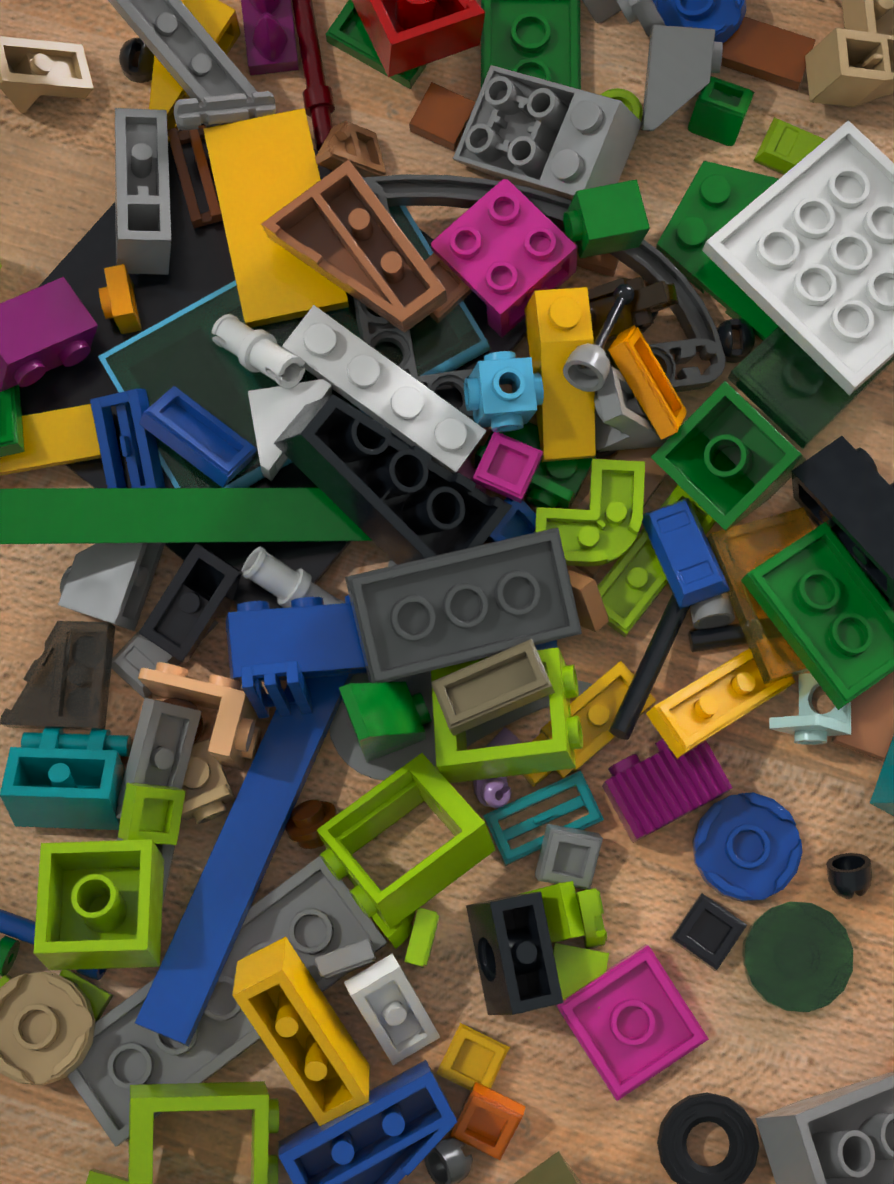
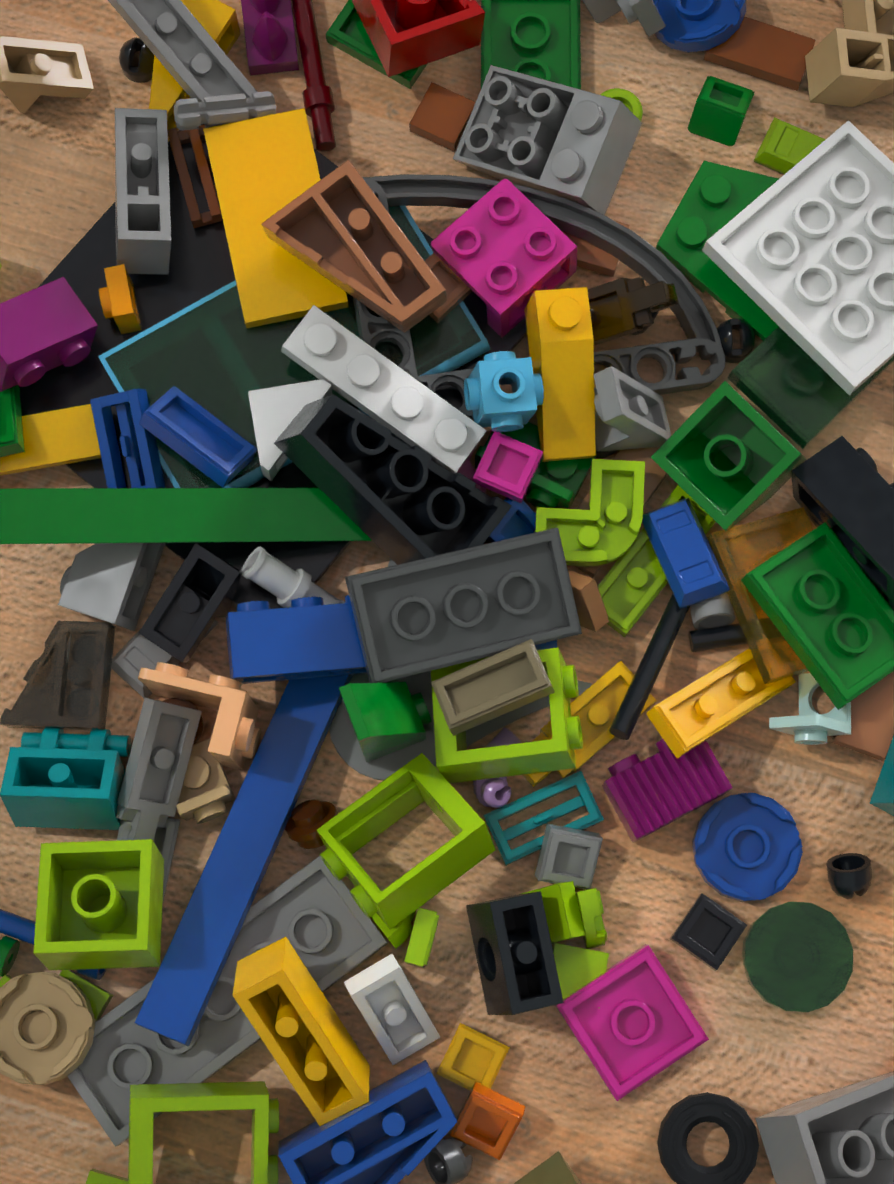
(151, 813): lime tile -> none
(258, 351): white pin -> none
(261, 701): blue tile -> none
(345, 959): light grey tile -> none
(352, 143): medium nougat tile -> none
(588, 364): light grey hinge -> none
(606, 219): green brick -> none
(648, 382): light orange tile -> none
(677, 69): light grey slope -> none

